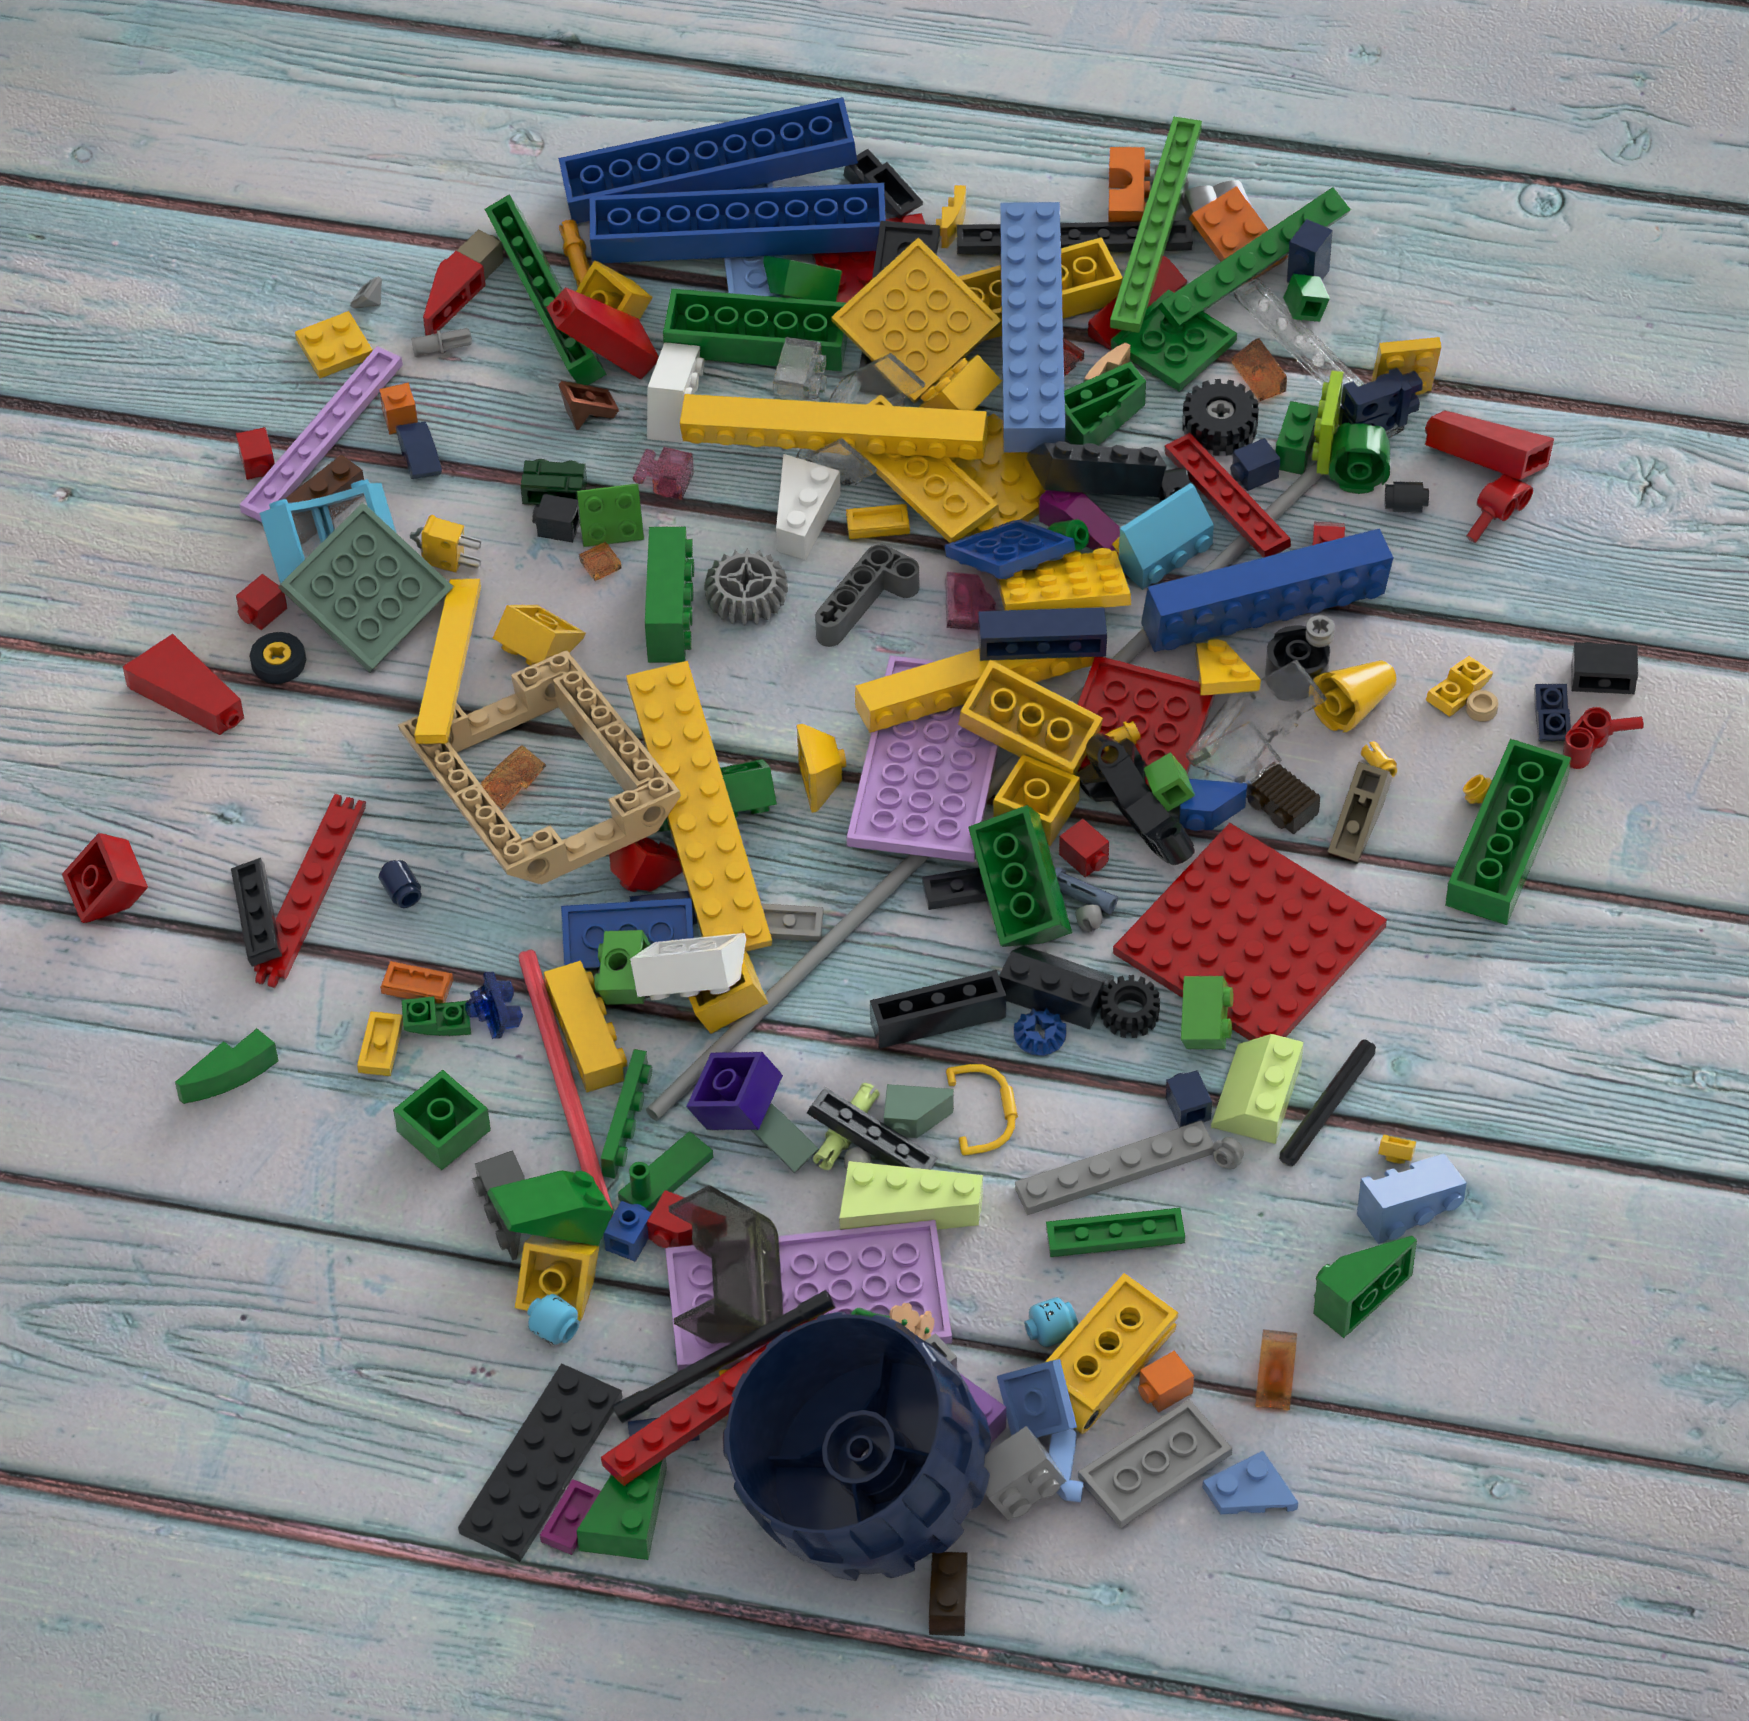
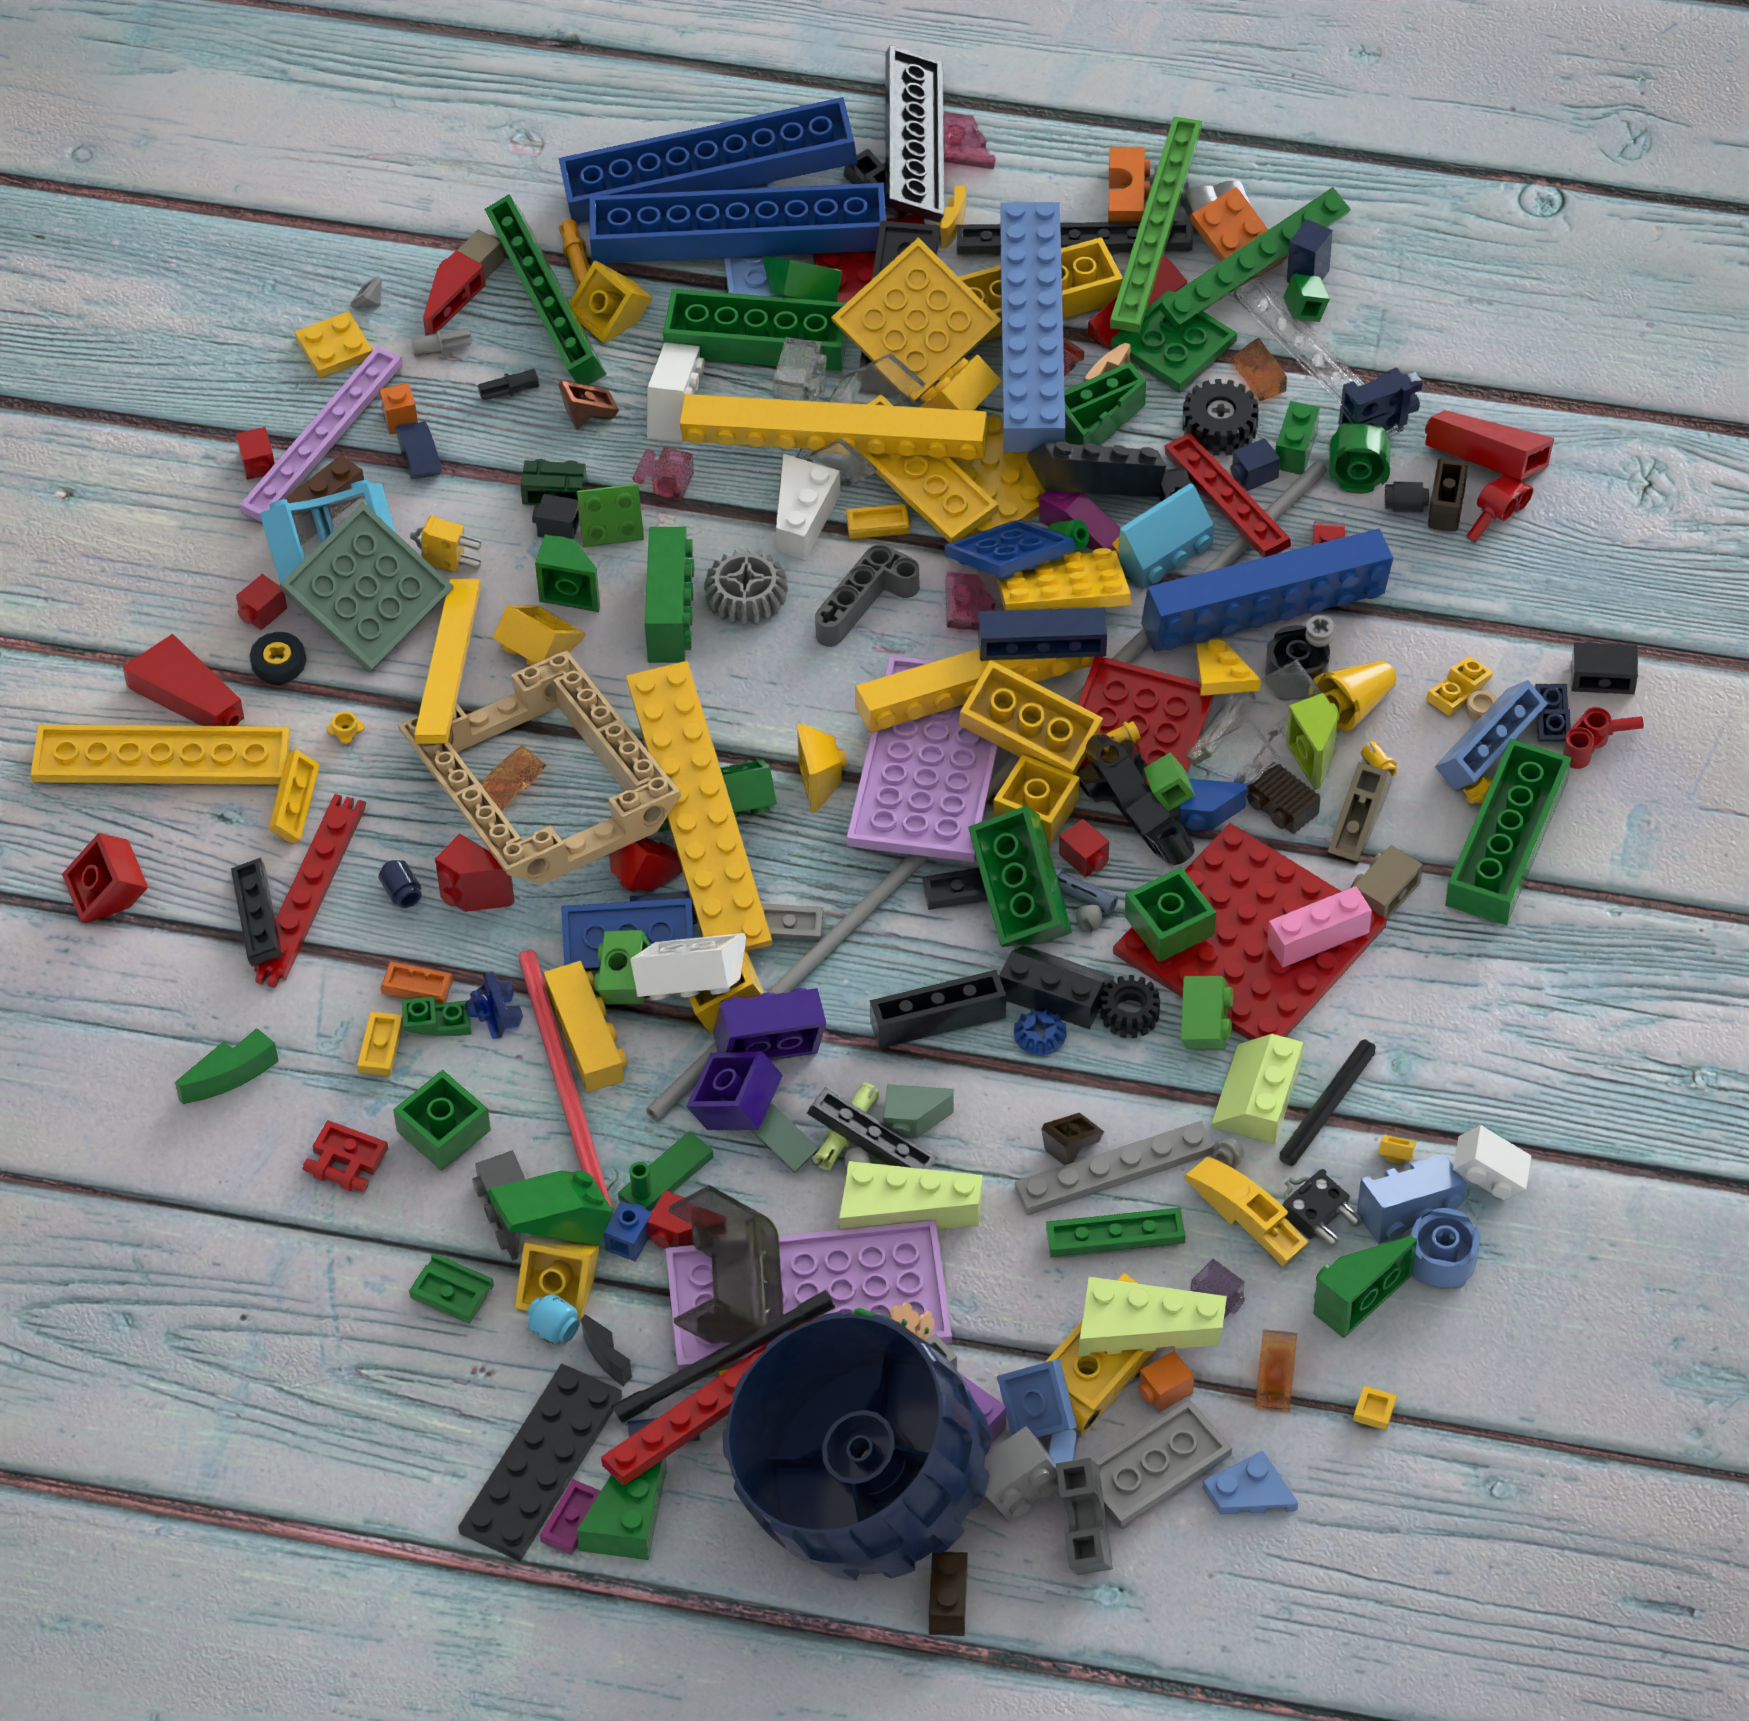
(160, 754): none -> yellow plate
(294, 796): none -> yellow plate
(345, 720): none -> yellow plate
(347, 1147): none -> red plate
(451, 1288): none -> green plate
(472, 877): none -> red slope
(508, 384): none -> black axle
(566, 575): none -> green slope
(600, 561): clear orange tile -> none
(600, 1344): none -> black slope
(604, 331): red slope -> none
(623, 1122): green plate -> none
(772, 1024): none -> dark purple brick
(914, 134): none -> plate
(964, 142): none -> clear pink wing
(1008, 1104): yellow piece -> none
(1051, 1321): medium azure head -> none
(1068, 1135): none -> dark brown slope
(1088, 1533): none -> dark grey arch
(1147, 1317): none -> yellowish green wedge
(1170, 914): none -> green brick
(1188, 1098): dark blue brick -> none
(1220, 1281): none -> clear purple brick
(1251, 1206): none -> yellow slope
(1313, 736): none -> lime slope
(1317, 1205): none -> black piece
(1319, 926): none -> bright pink brick
(1327, 421): lime plate -> none
(1375, 1408): none -> yellow plate
(1389, 881): none -> dark tan brick
(1409, 356): yellow plate -> none
(1445, 1248): none -> medium blue brick
(1447, 494): none -> dark brown brick
(1491, 735): none -> medium blue brick
(1492, 1162): none -> white brick

